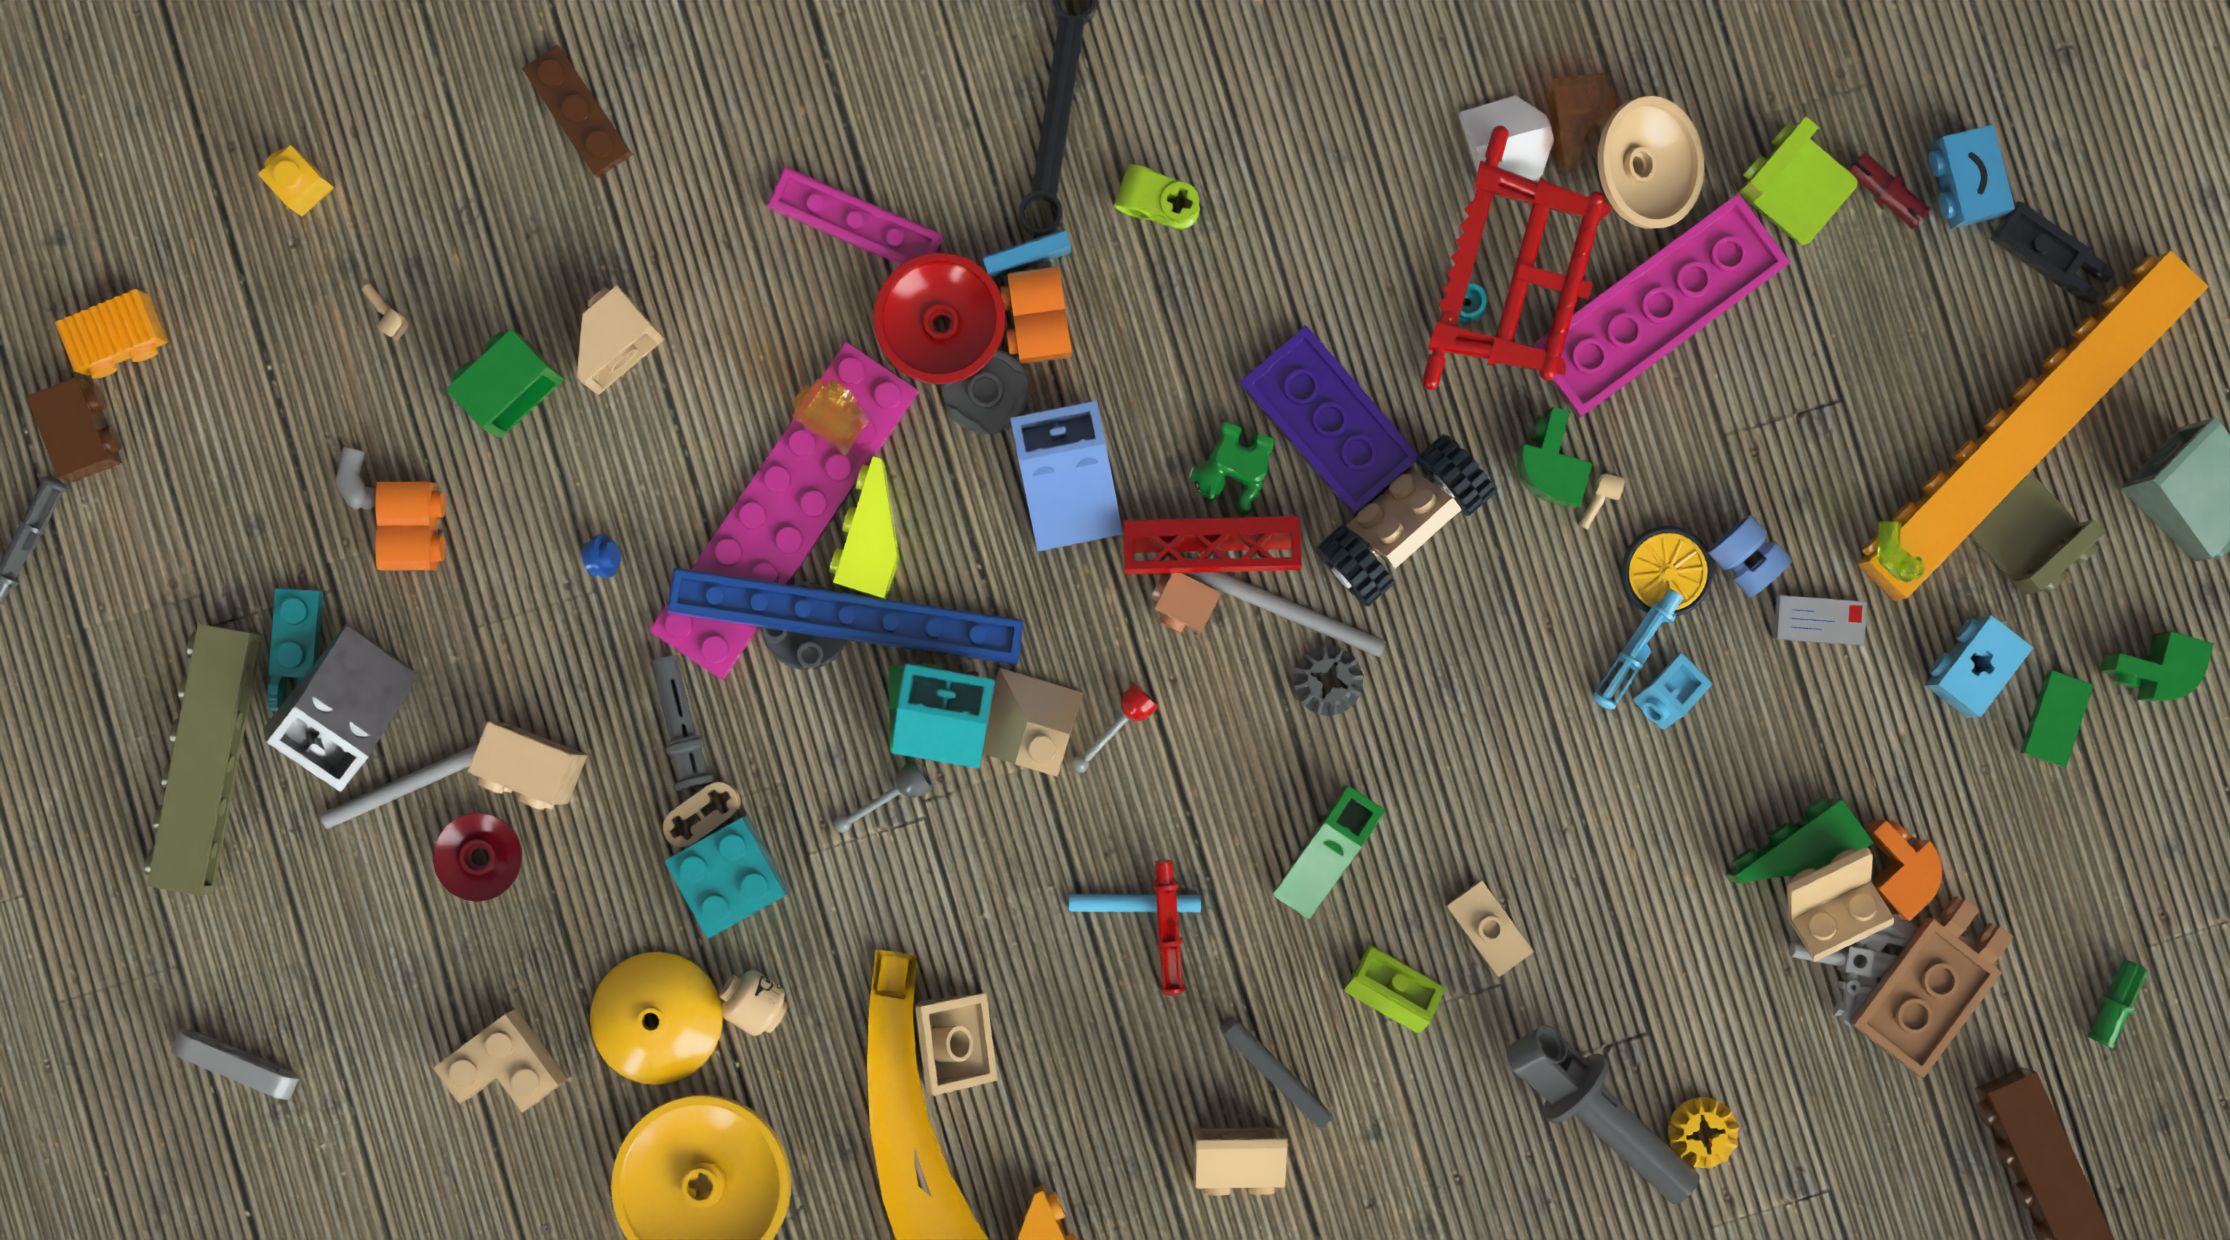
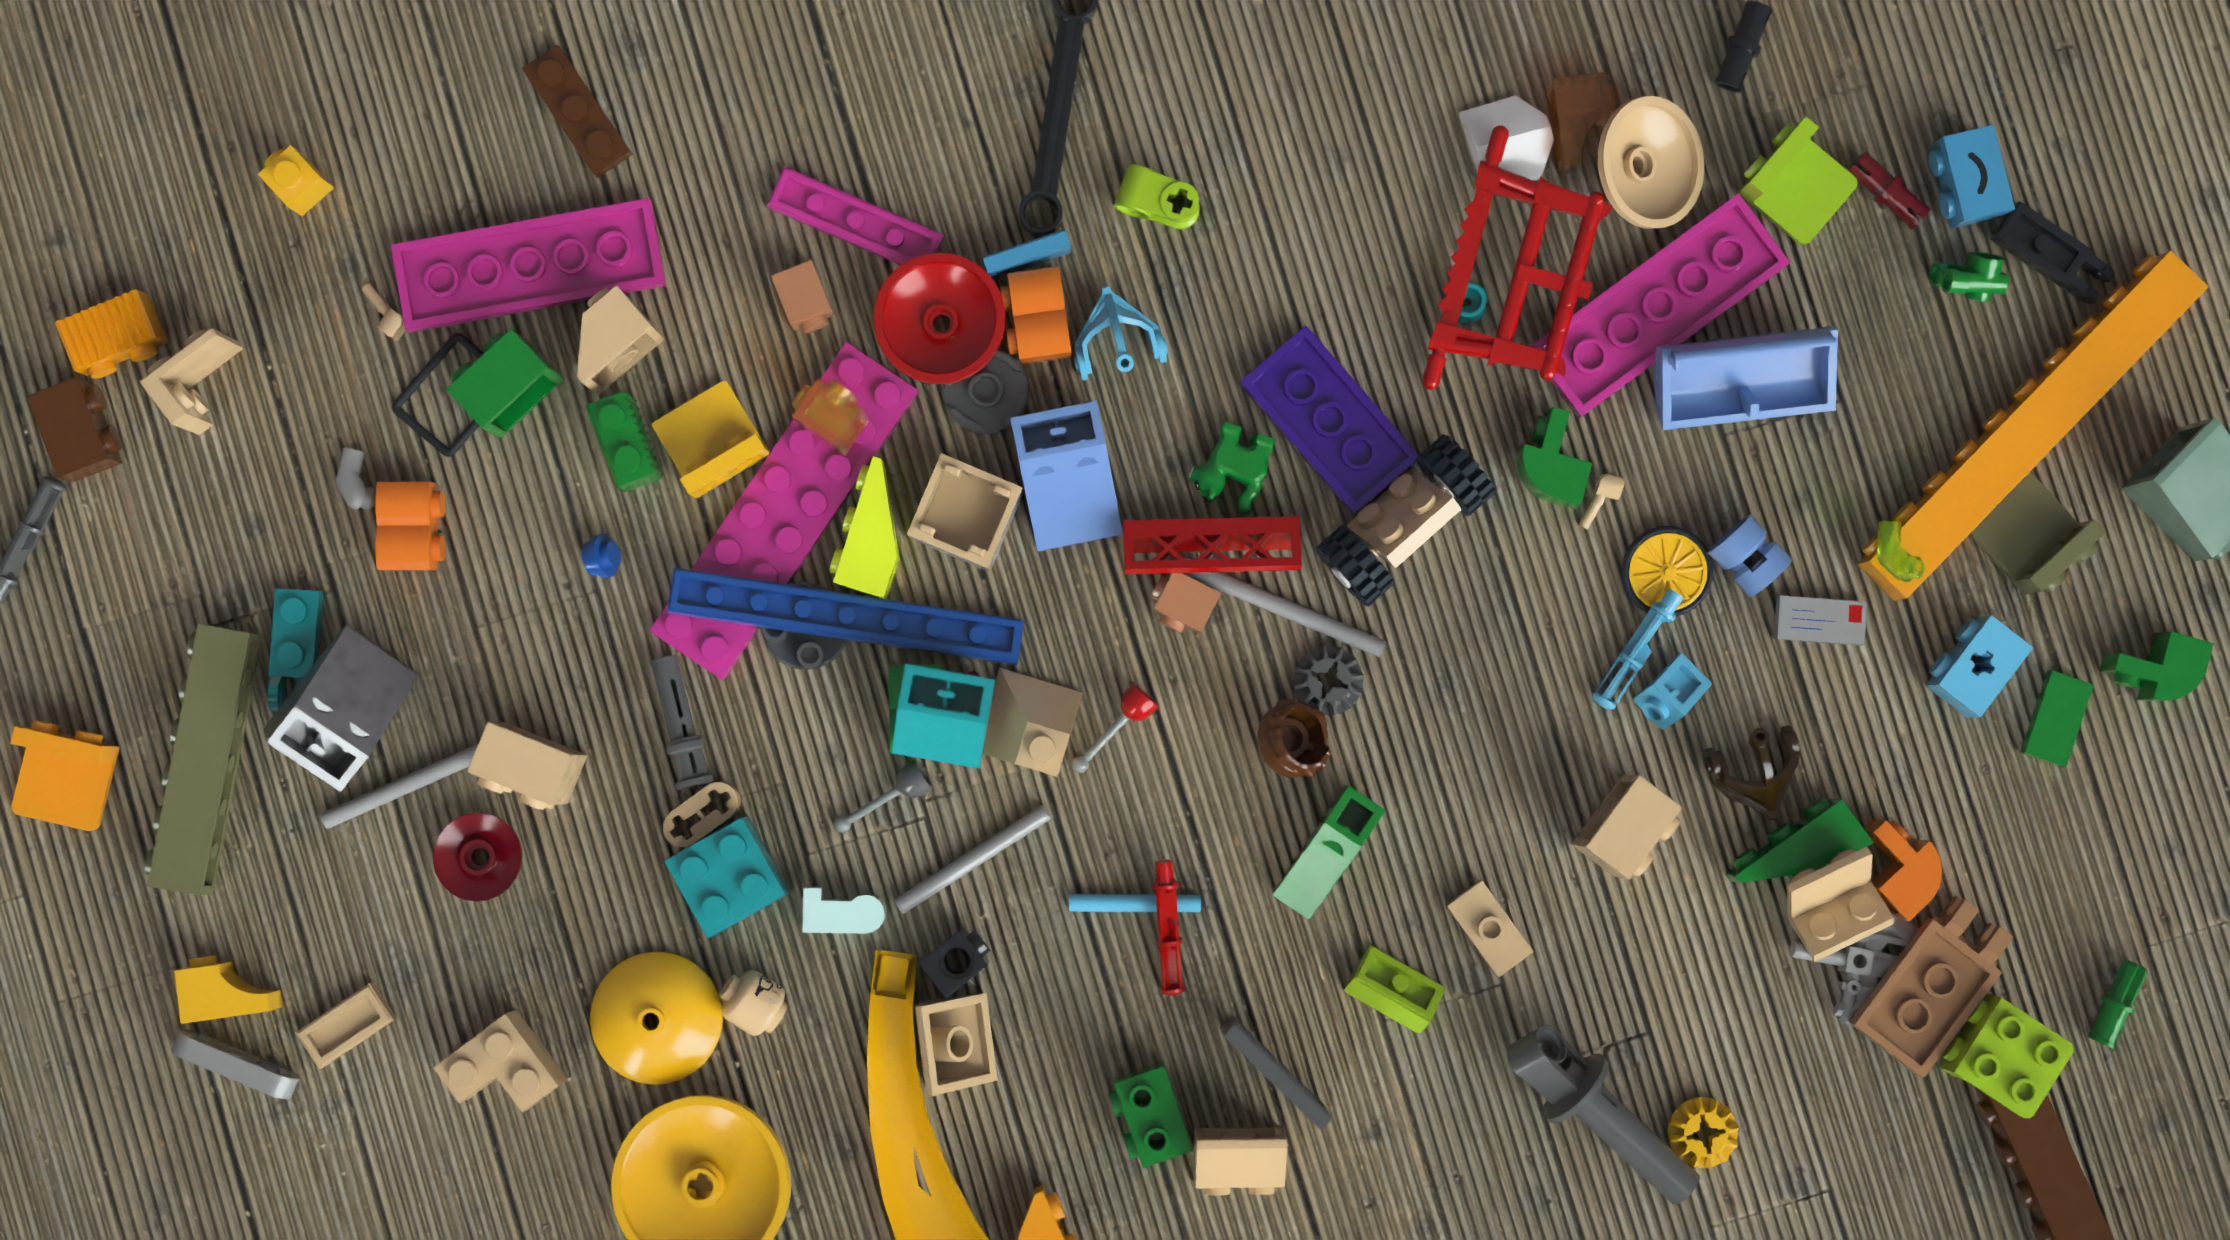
(63, 775): none -> light orange bracket
(173, 377): none -> tan bracket
(215, 991): none -> yellow arch
(346, 1025): none -> tan tile
(417, 381): none -> black piece
(527, 265): none -> dark pink plate
(624, 441): none -> green brick
(710, 439): none -> yellow bracket
(803, 297): none -> nougat brick
(854, 915): none -> light aqua leg
(946, 978): none -> black brick
(965, 512): none -> tan container
(972, 859): none -> light grey piece
(1113, 311): none -> medium azure helmet
(1151, 1114): none -> green brick
(1293, 739): none -> reddish brown hair
(1628, 827): none -> tan brick
(1743, 46): none -> black pin
(1746, 378): none -> medium blue container
(1760, 795): none -> dark brown helmet
(1975, 280): none -> green plate
(2007, 1055): none -> lime bracket

